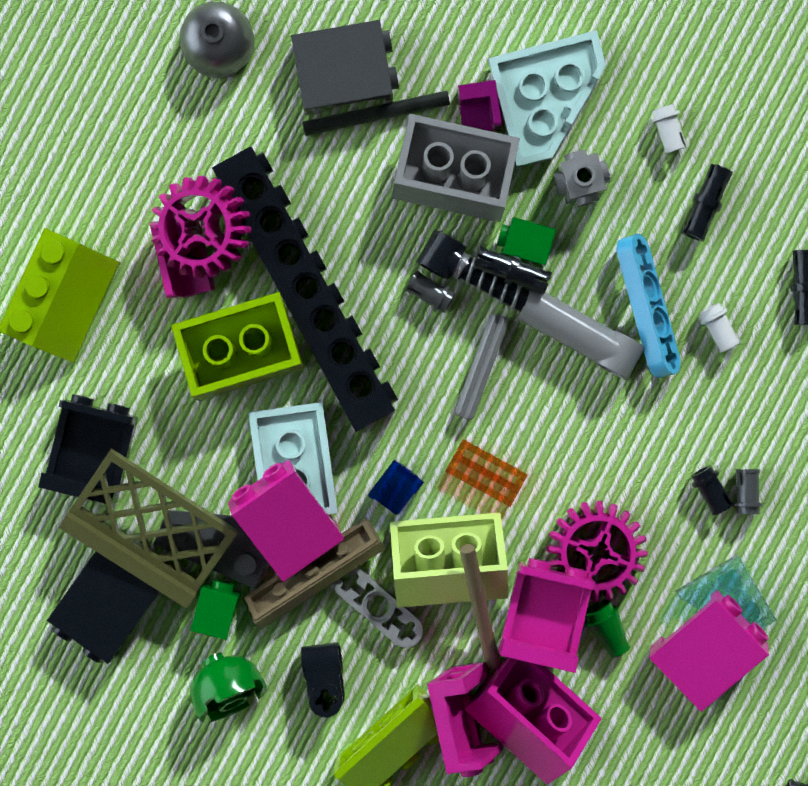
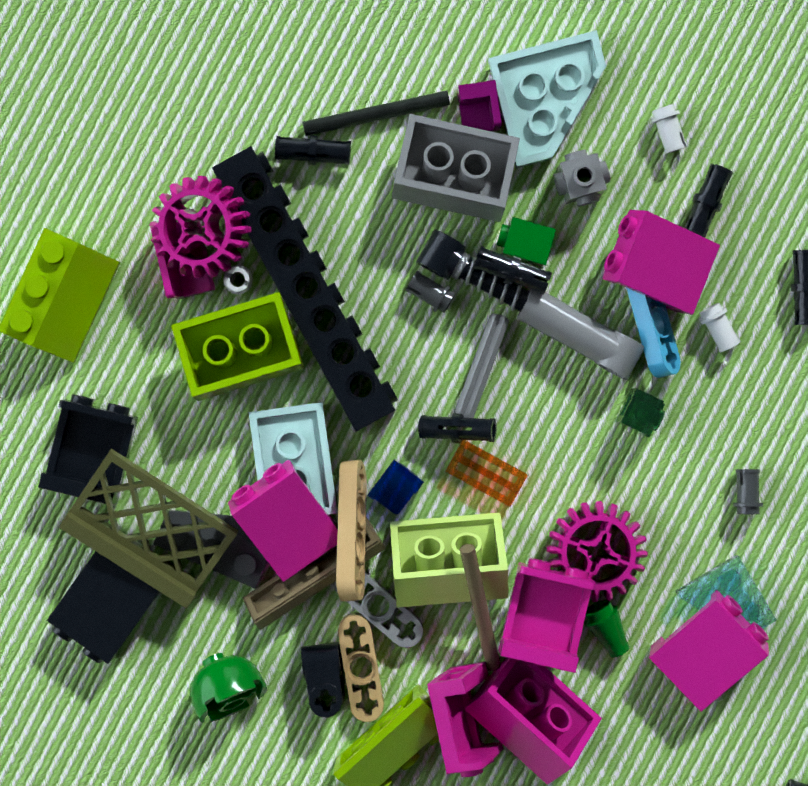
(216, 609): green brick -> none
(217, 39): flat silver cylinder -> none
(248, 280): none -> white pin
(312, 150): none -> black pin
(344, 65): dark grey panel -> none
(351, 531): none -> tan beam
(355, 696): none -> tan beam
(481, 428): none -> black pin
(641, 412): none -> clear green brick
(660, 260): none -> dark pink panel
(711, 490): black pin -> none

